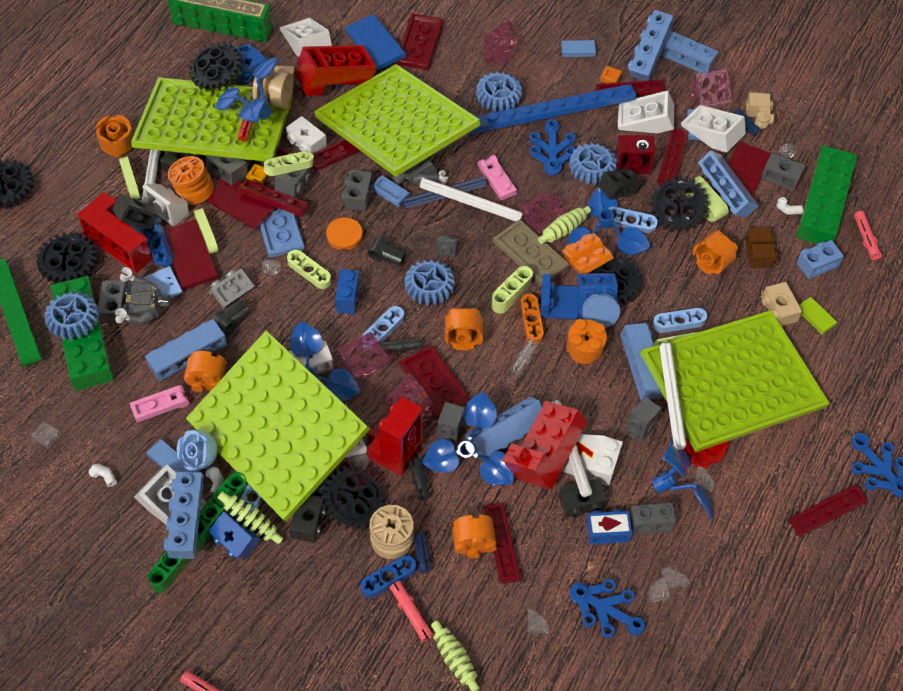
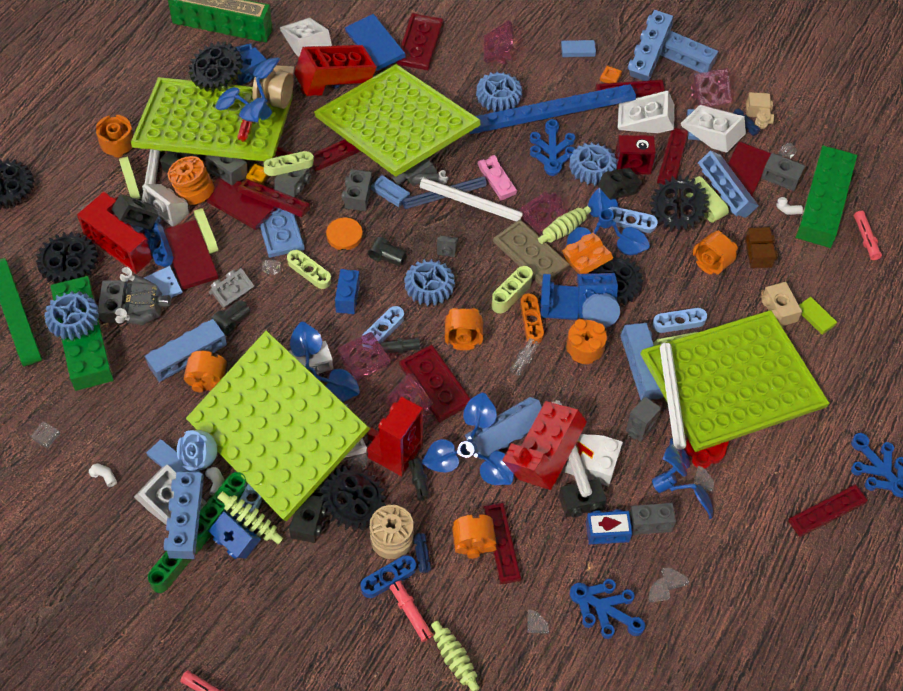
(159, 403): bright pink plate -> none
(306, 136): white brick -> none
(451, 423): dark grey brick -> none
(819, 259): medium blue brick -> none

